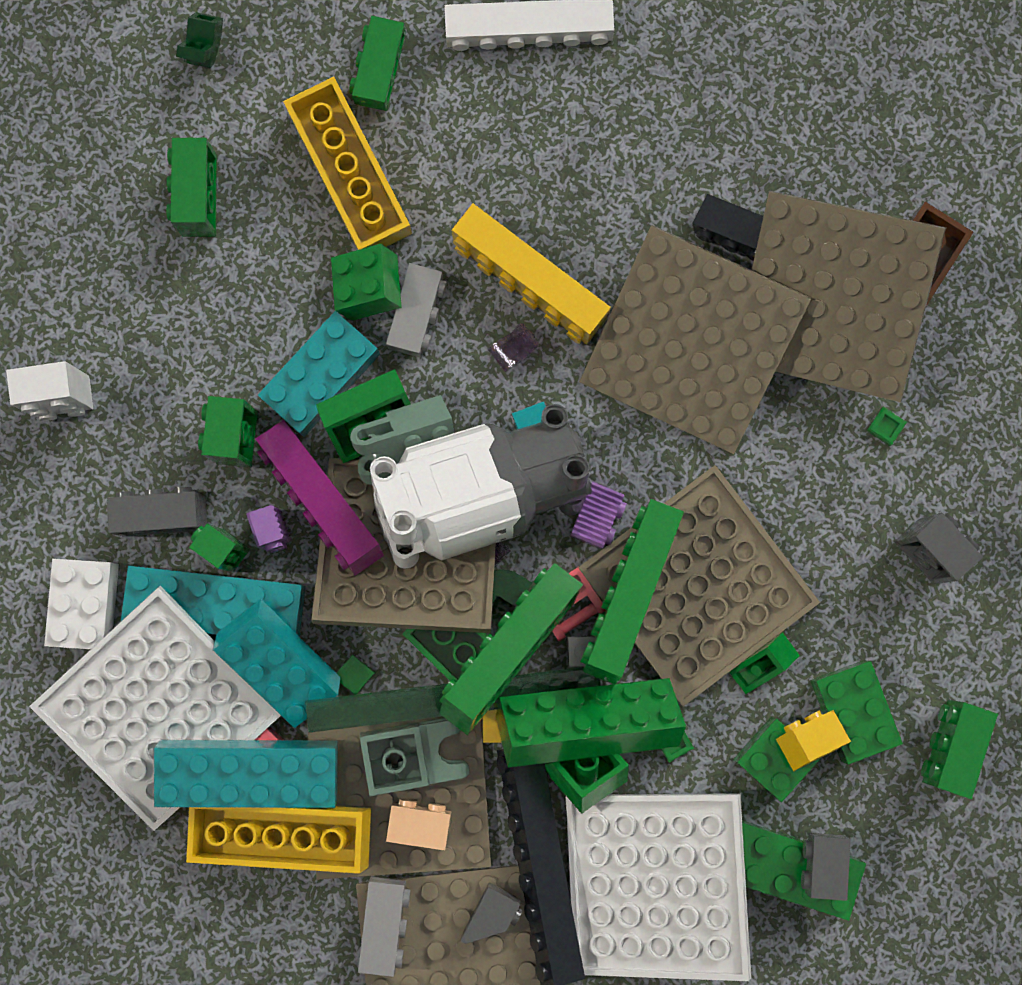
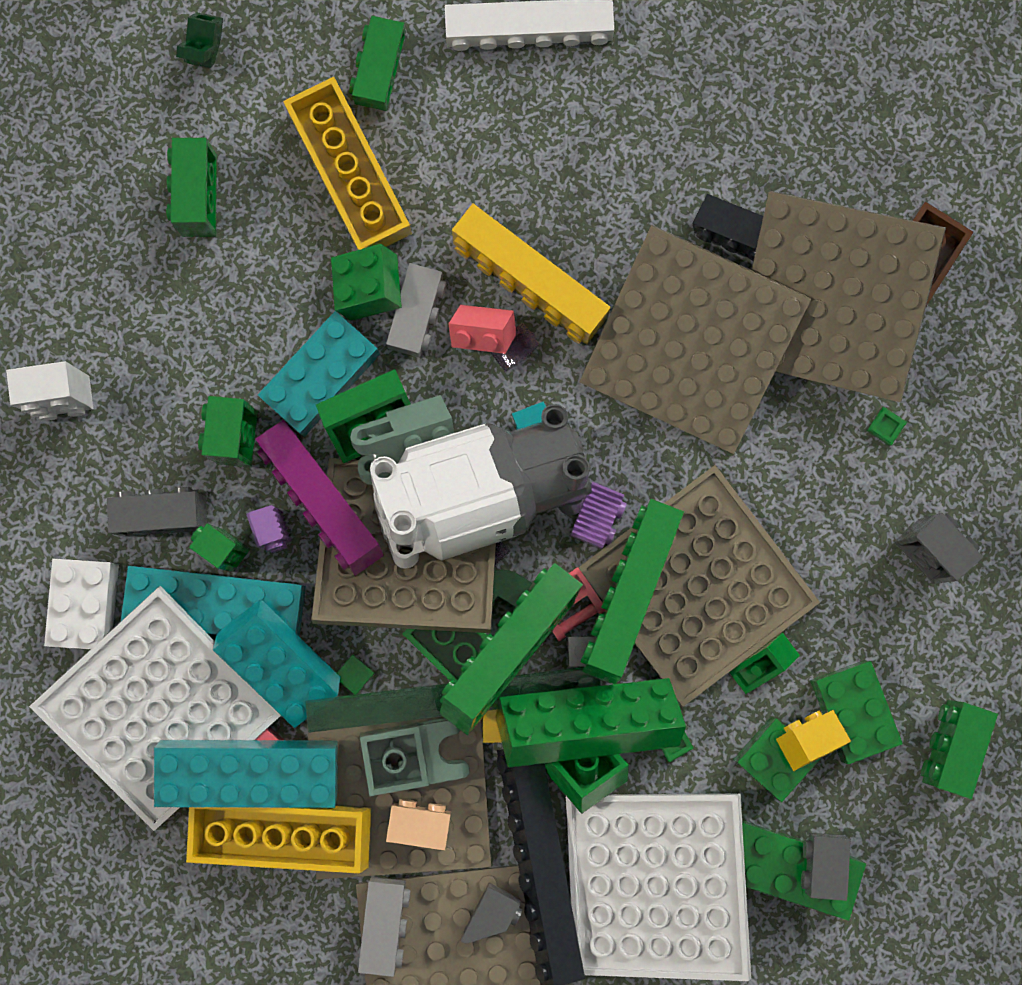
(482, 329): none -> coral brick

